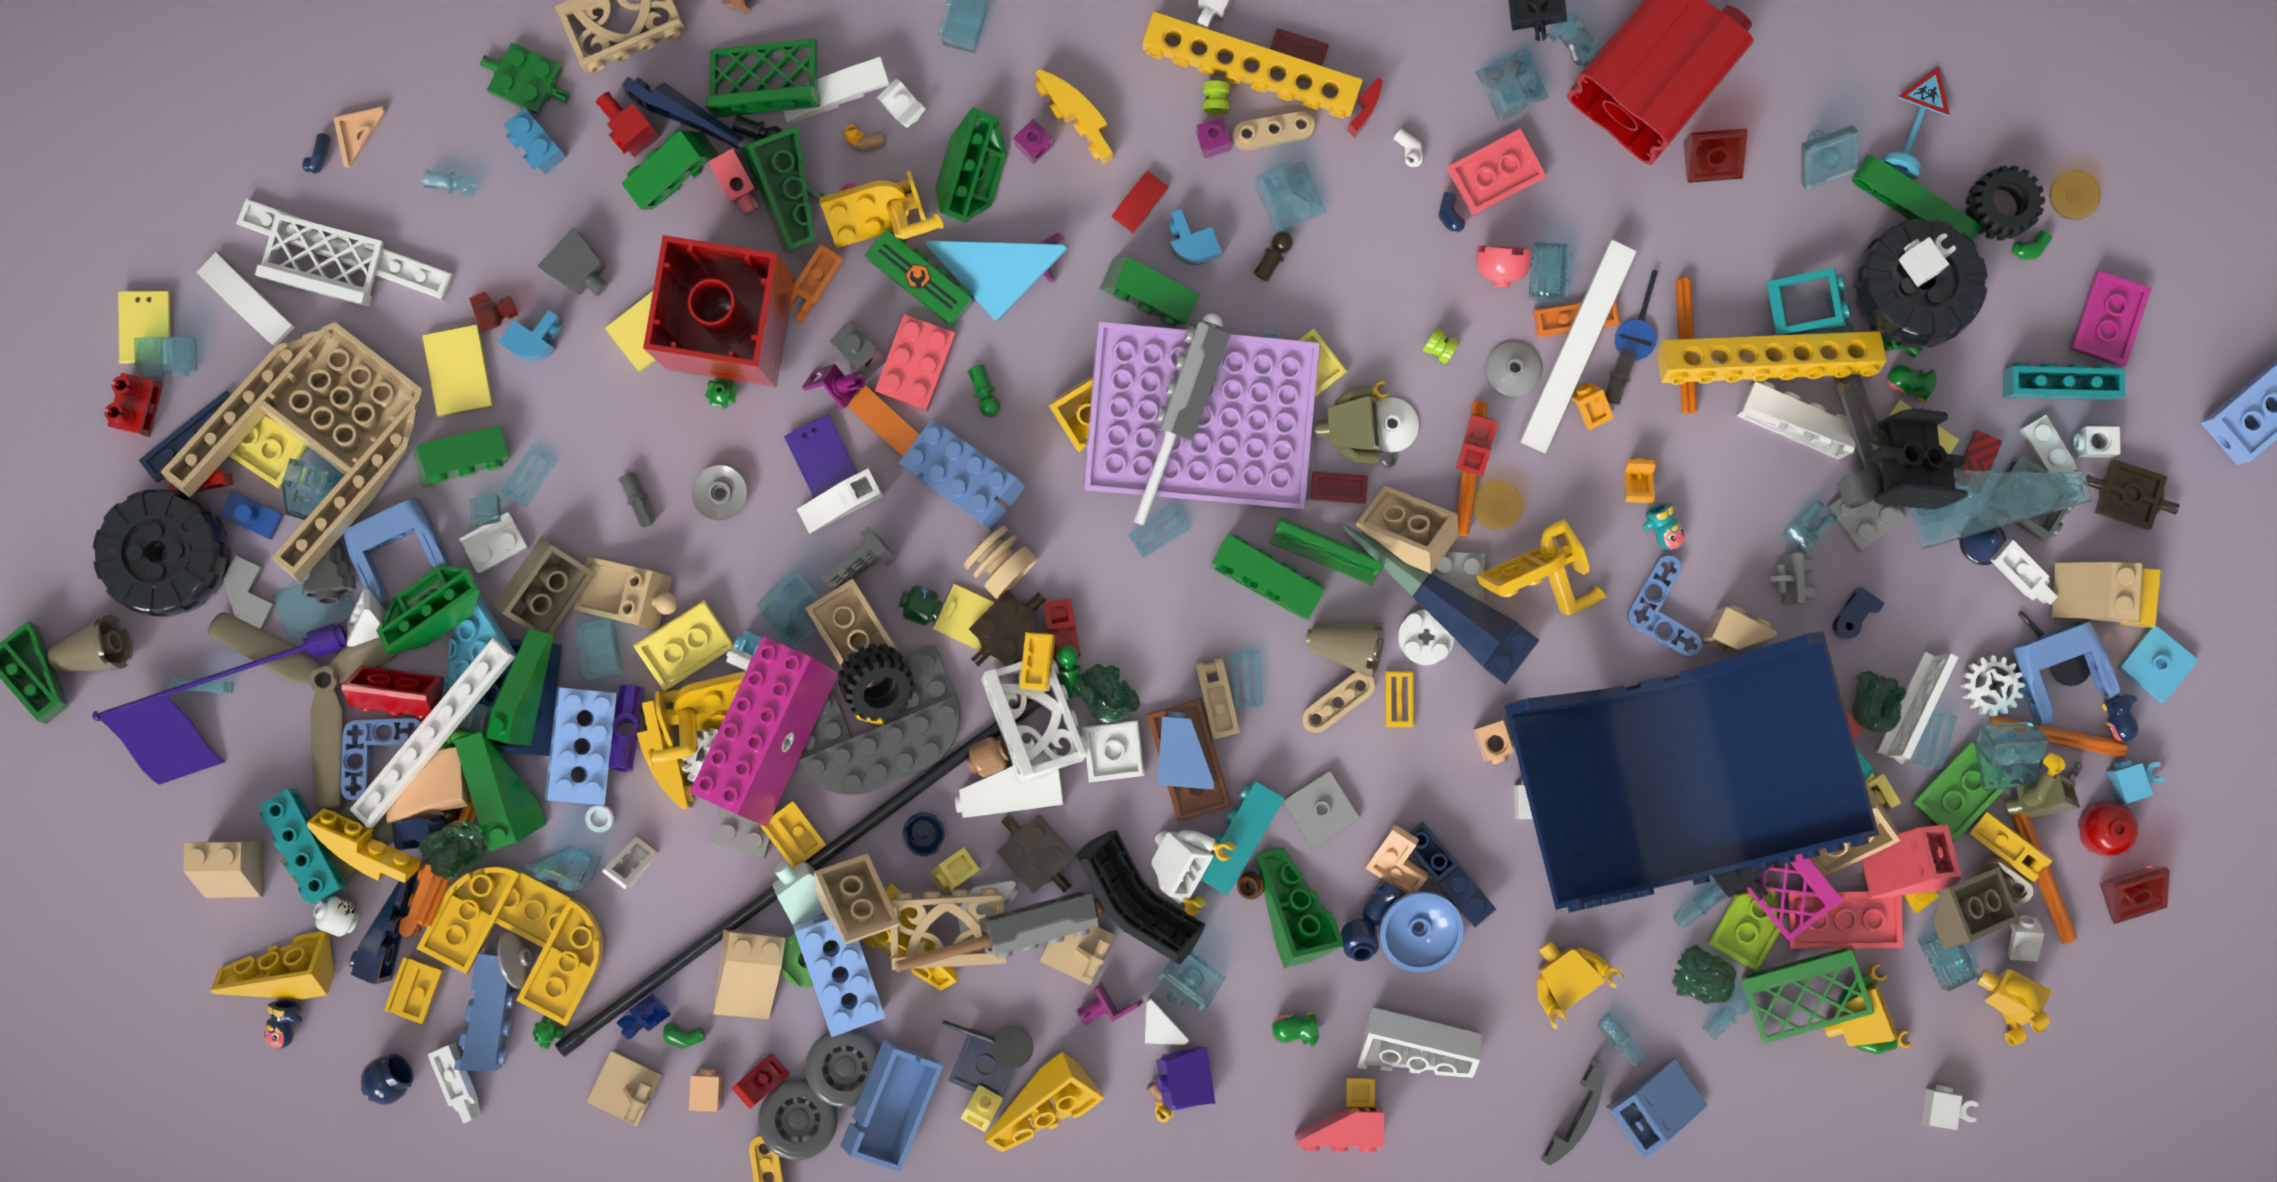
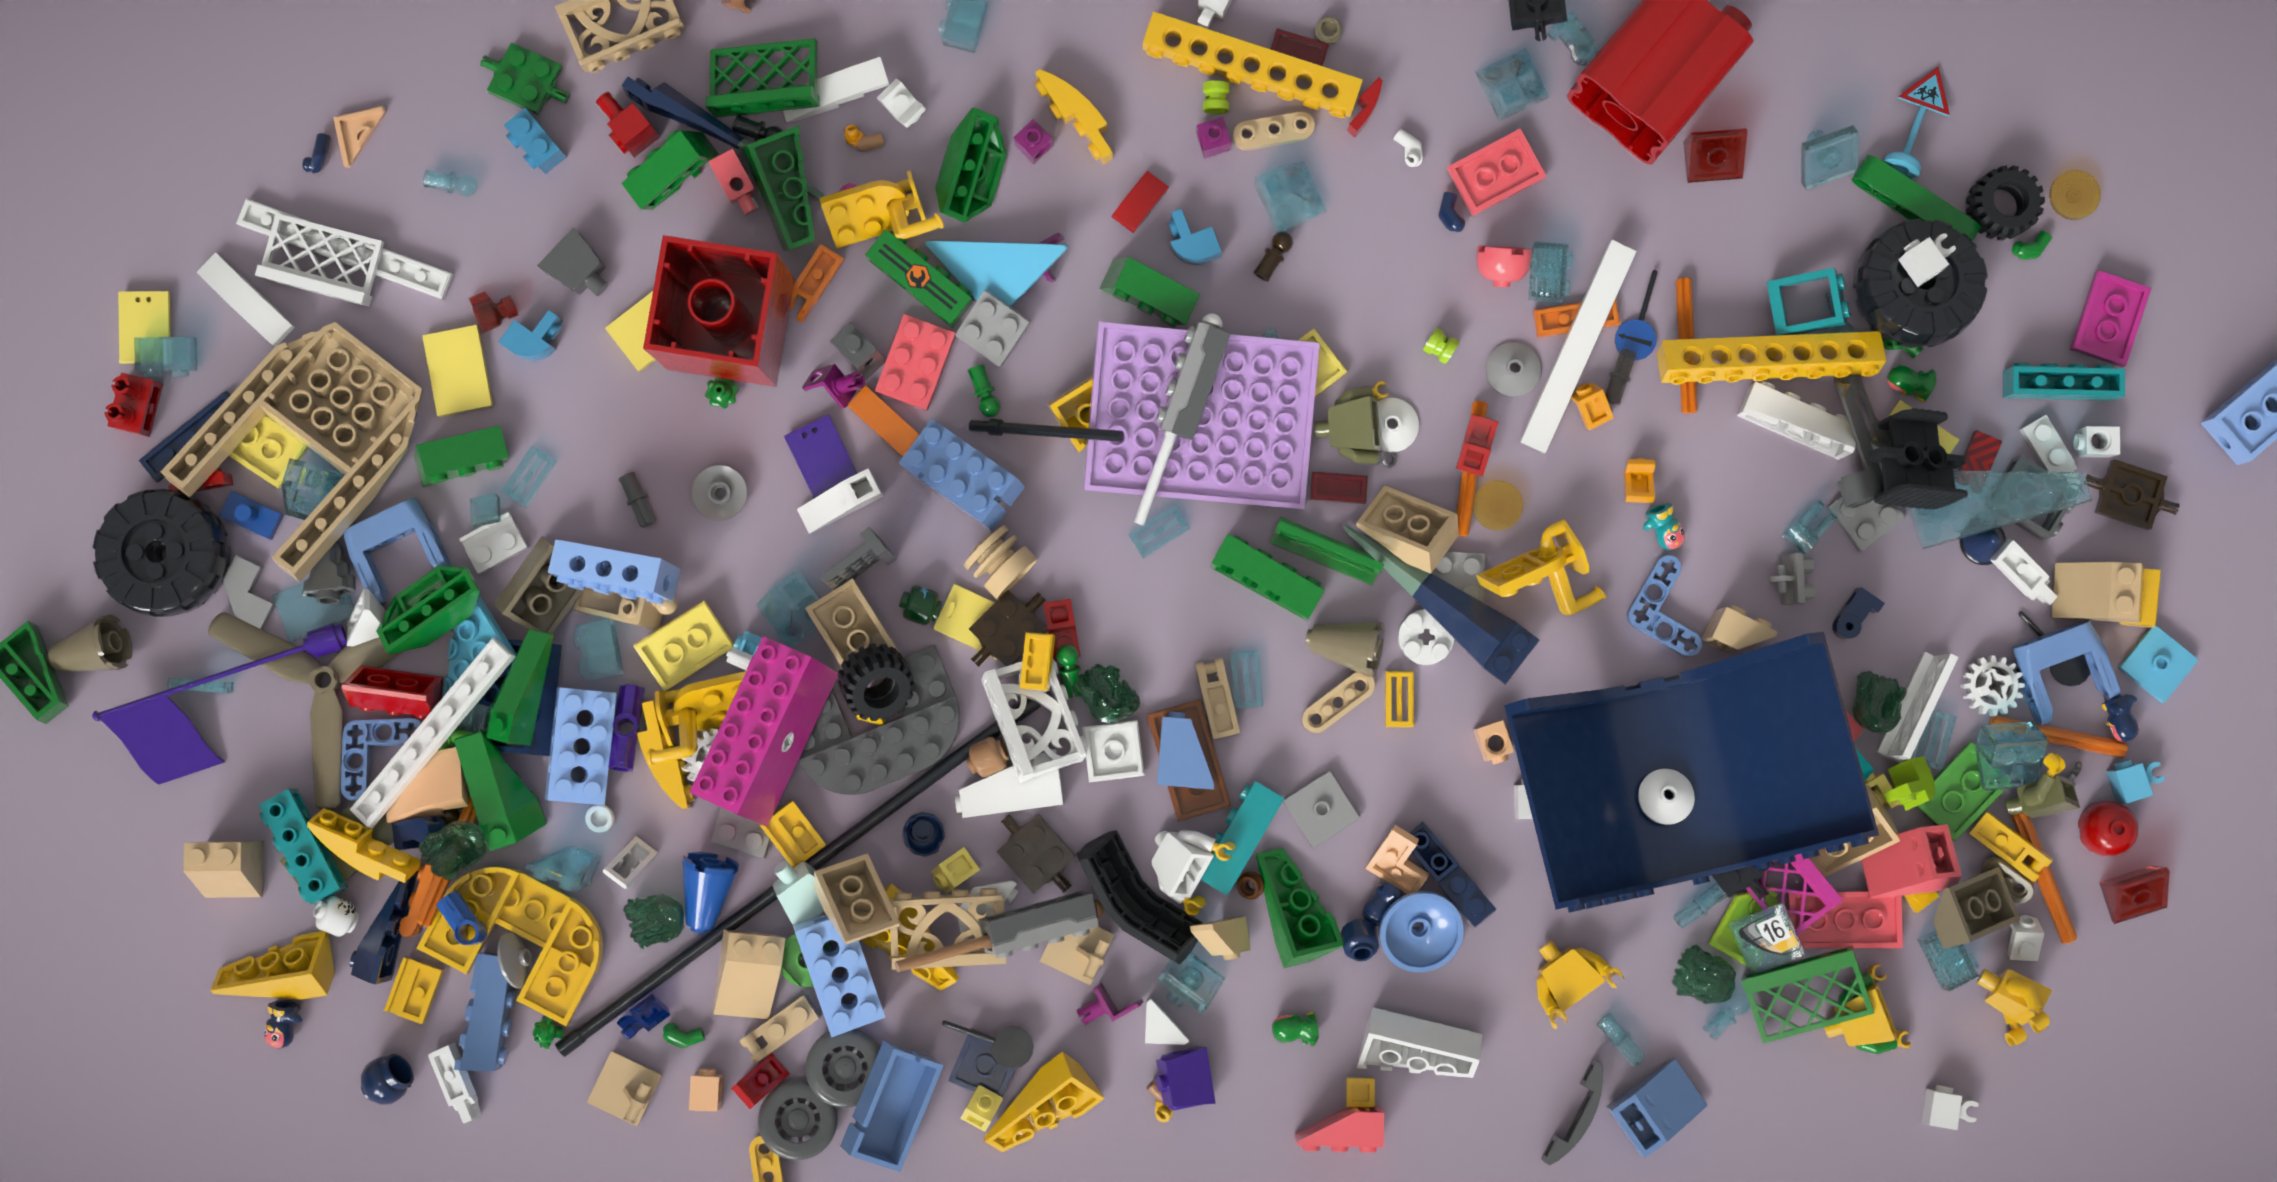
(459, 917): none -> blue piece
(614, 572): none -> light blue brick
(654, 919): none -> clear green hair
(706, 888): none -> blue cone
(781, 1028): none -> tan plate
(993, 327): none -> light grey plate
(998, 427): none -> black bar
(1223, 936): none -> tan slope
(1328, 30): none -> dark tan plate
(1654, 803): none -> white dish
(1766, 938): none -> slope
(1912, 783): none -> lime brick

